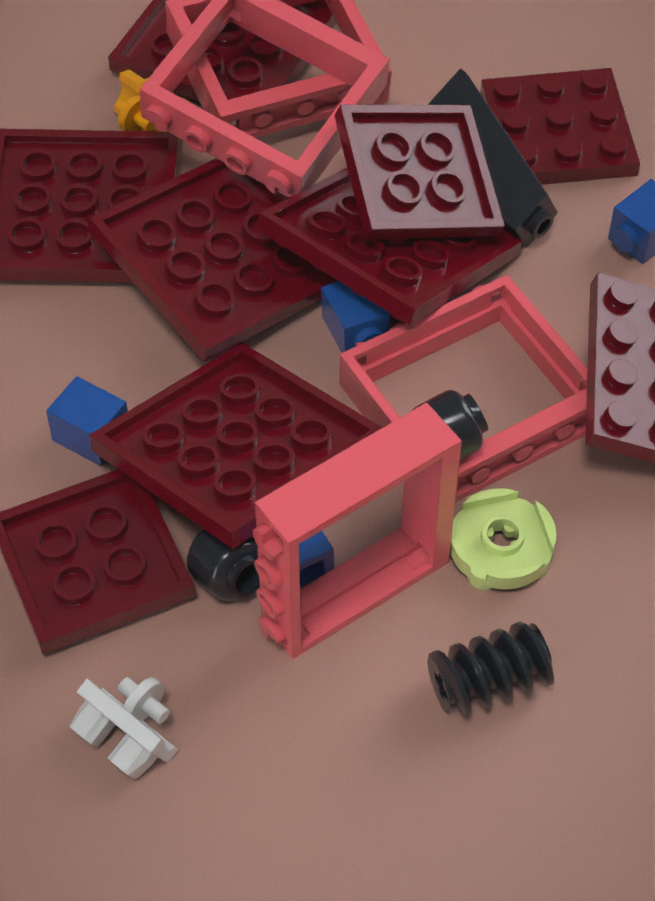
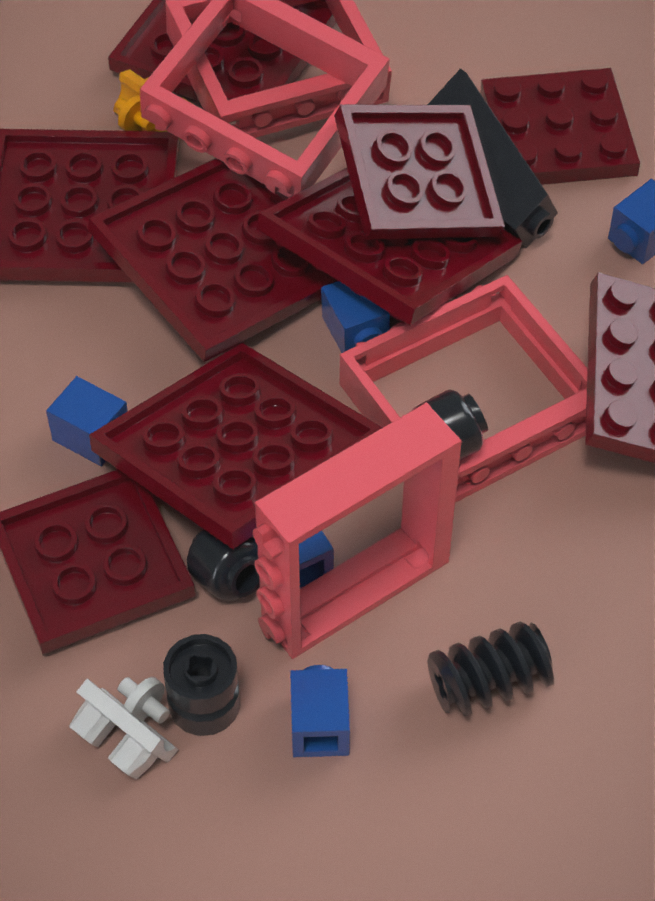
(202, 684): none -> black wheel
(320, 712): none -> blue brick
(495, 565): yellowish green plate -> none

